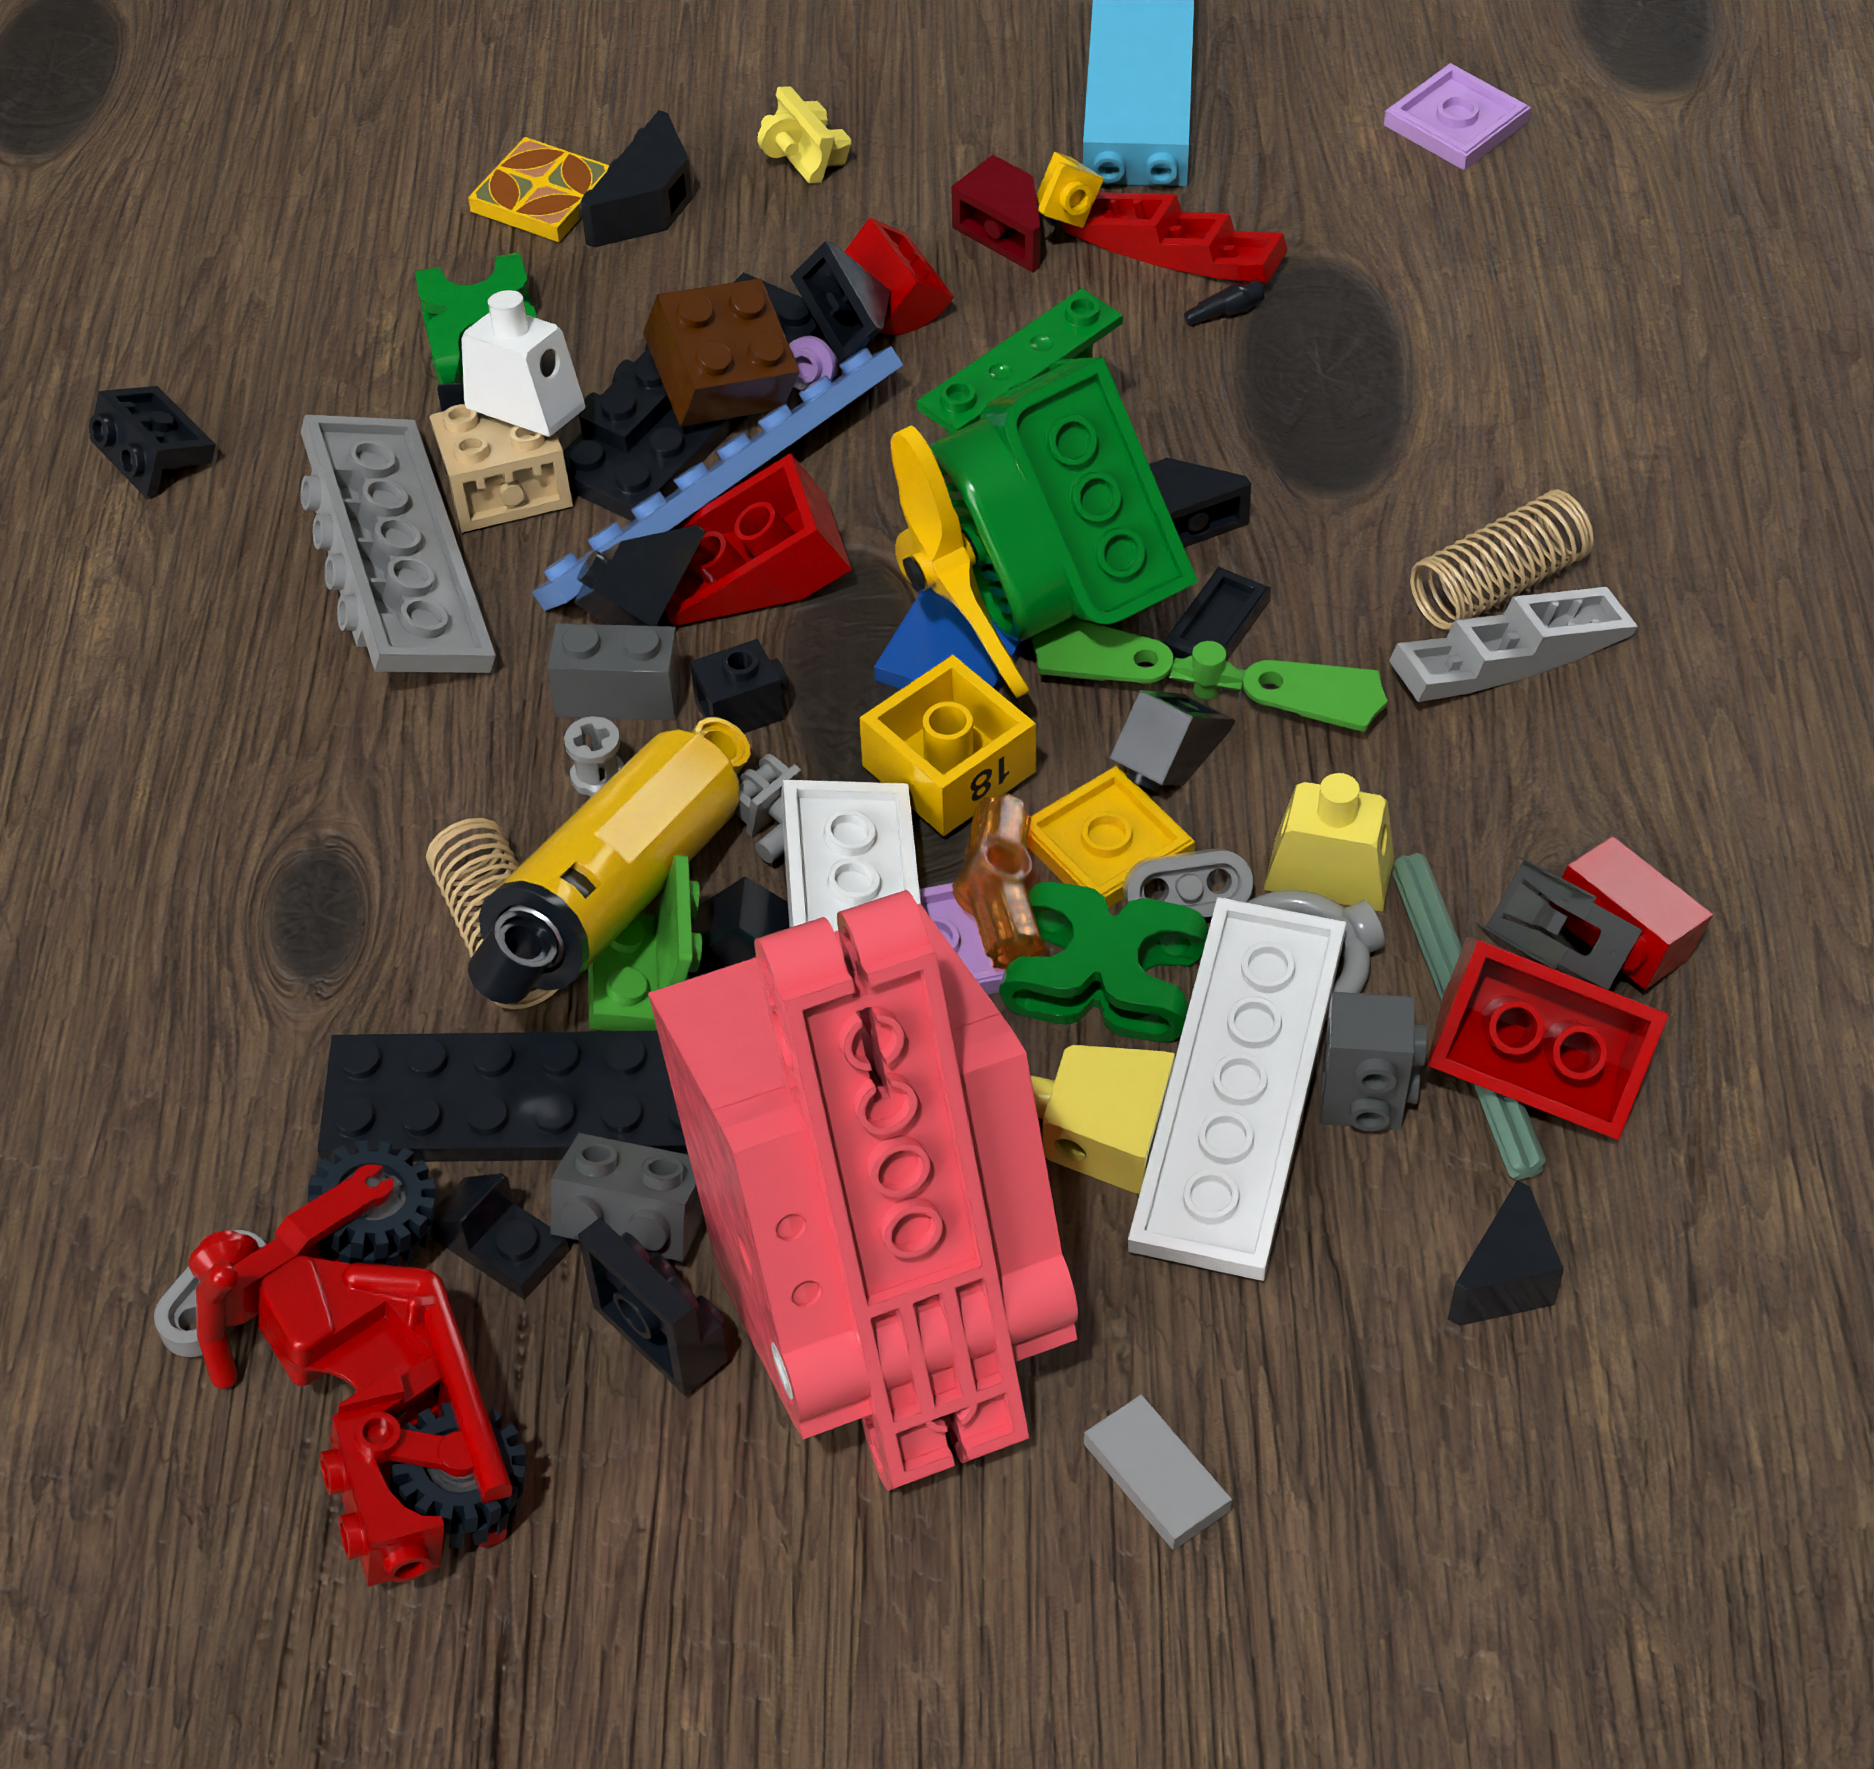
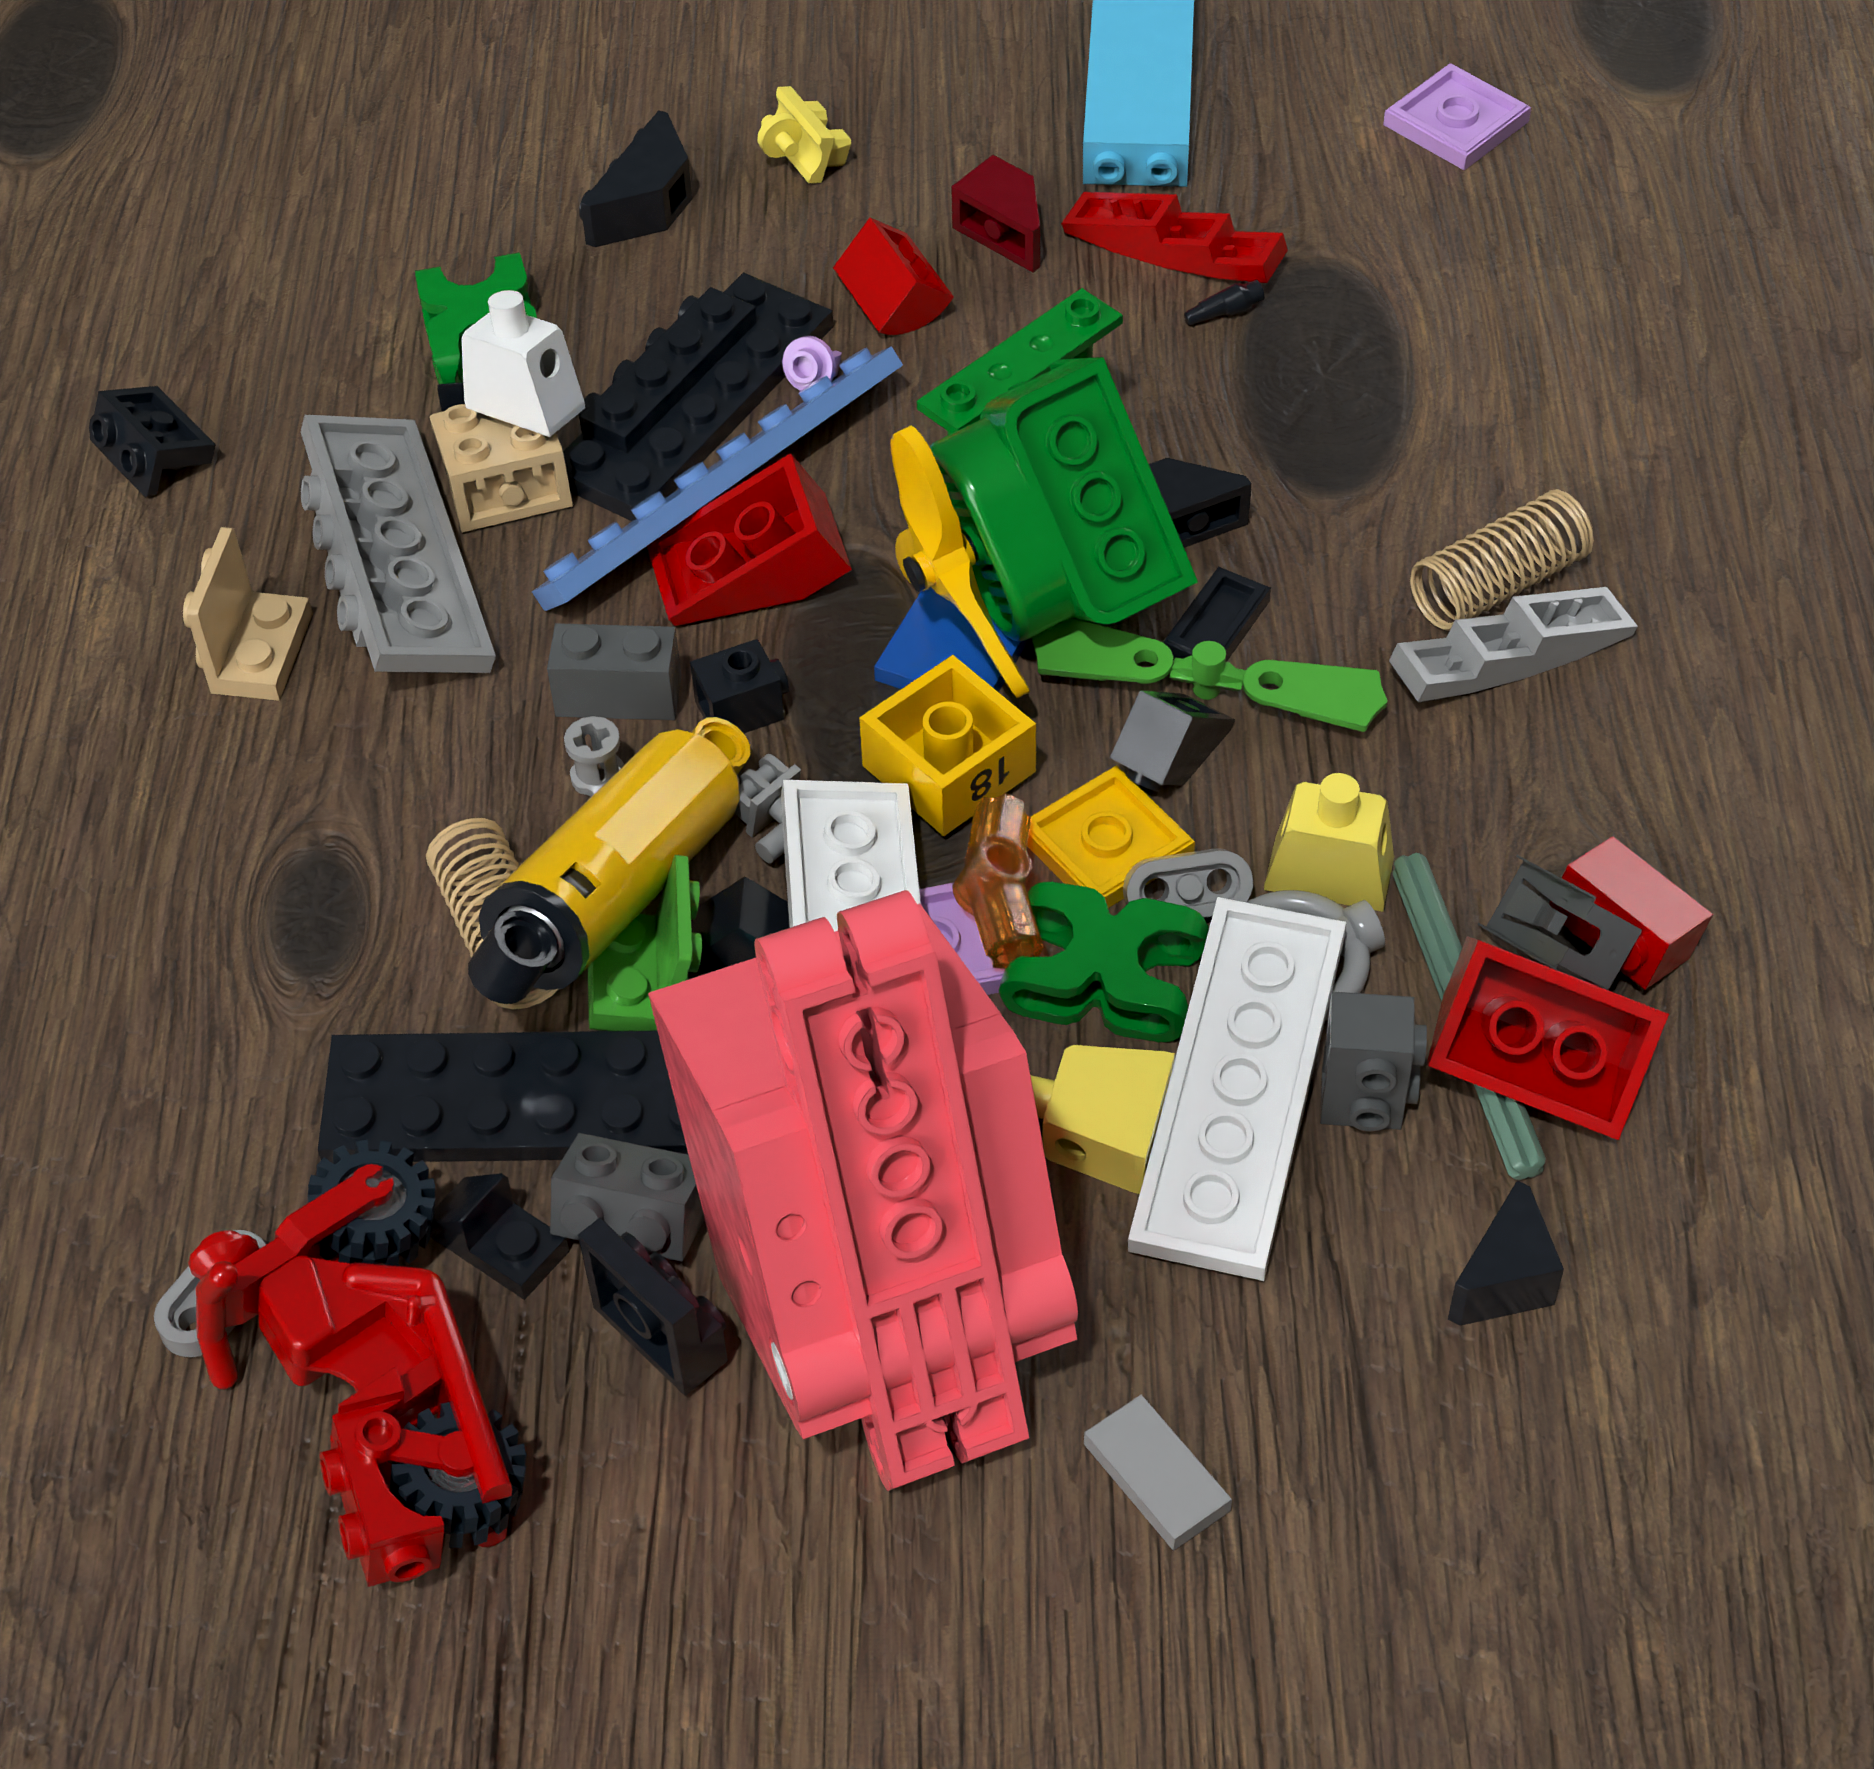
(241, 635): none -> tan bracket
(537, 189): tile -> none
(636, 576): black slope -> none
(720, 352): reddish brown brick -> none
(842, 299): black slope -> none
(1068, 190): yellow bracket -> none

